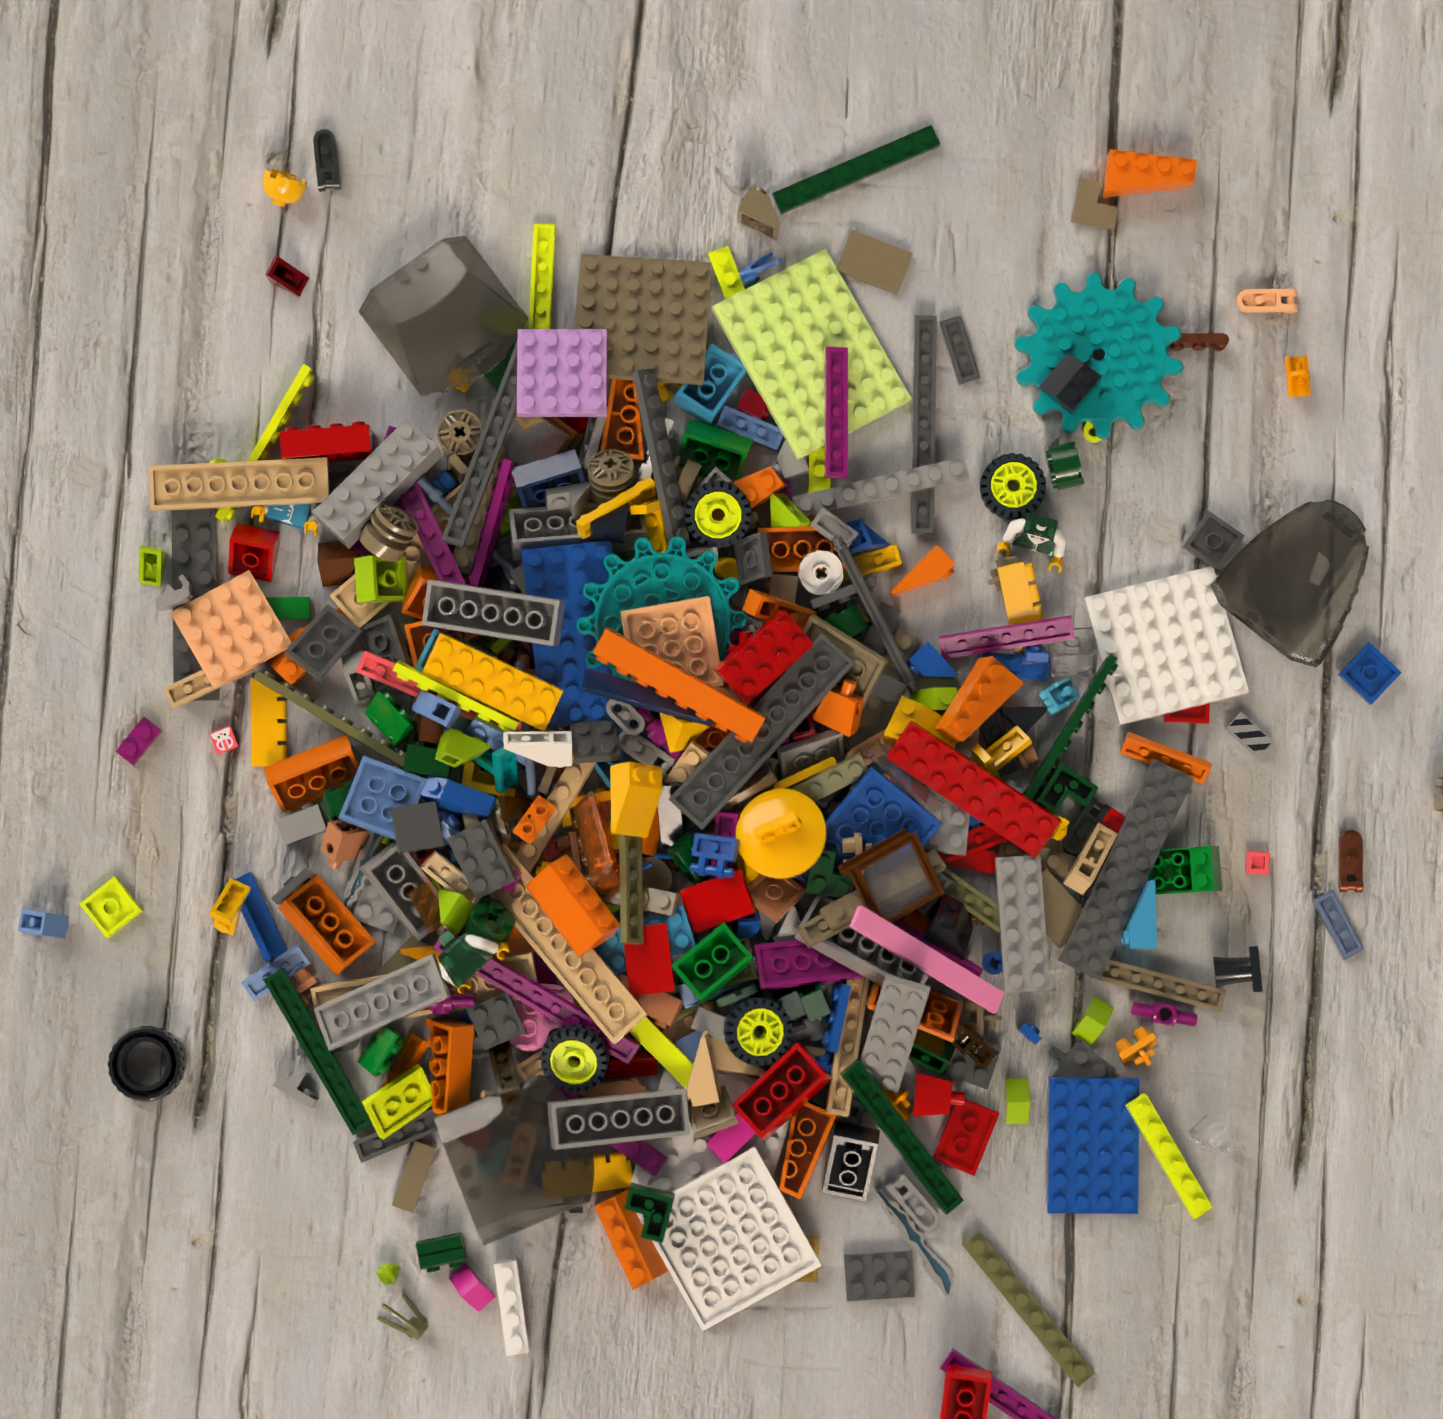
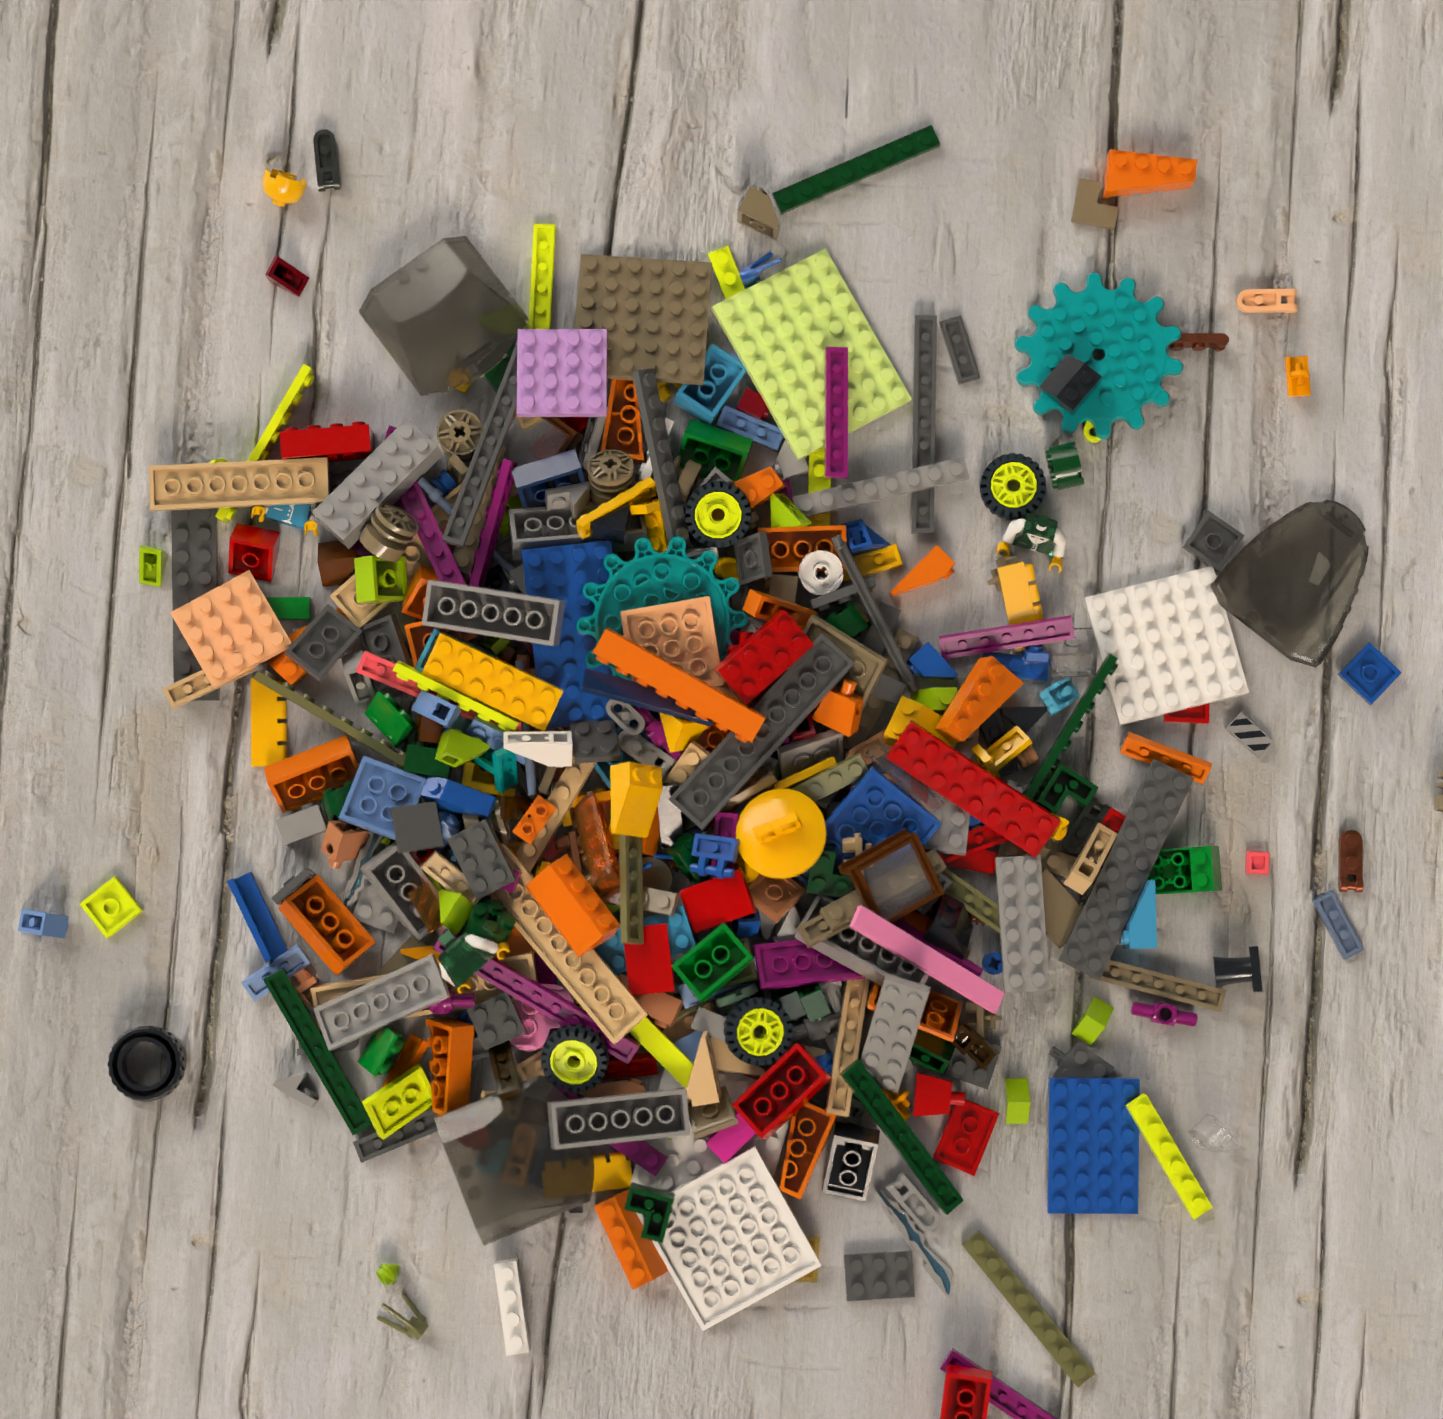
(138, 741): magenta plate -> none
(173, 598): light grey hand -> none
(224, 740): tile -> none
(228, 906): yellow bracket -> none
(414, 1176): dark tan tile -> none
(441, 1251): dark green brick -> none
(471, 1287): dark pink slope -> none
(830, 526): light grey tile -> none
(835, 1019): blue plate -> none
(874, 262): dark tan tile -> none
(1030, 1032): blue plate -> none
(1129, 1052): light orange hips -> none

